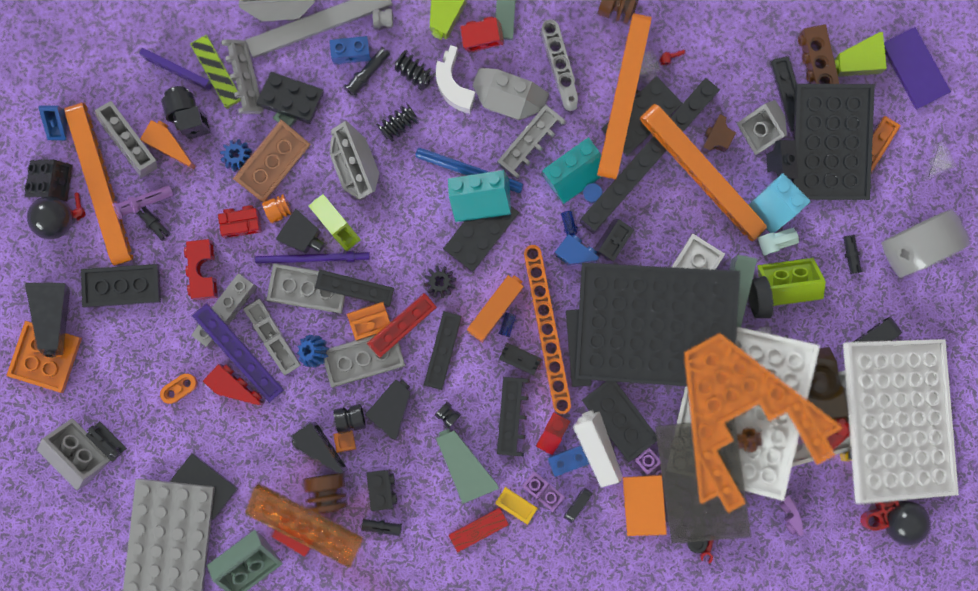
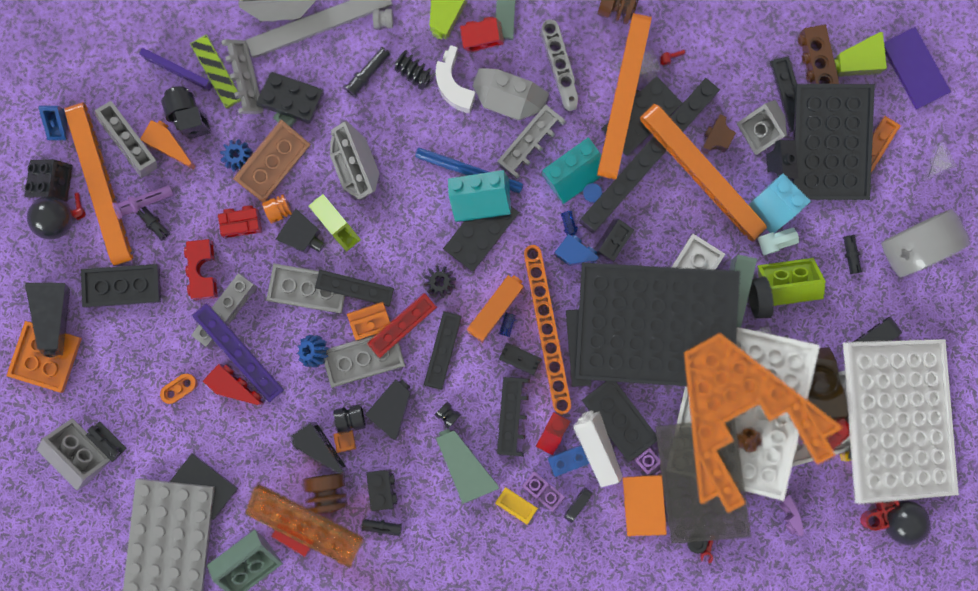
(271, 336): light grey slope -> none
(349, 256): dark purple bar -> none
(350, 50): blue brick -> none
(398, 123): black piece -> none
(478, 529): red tile -> none

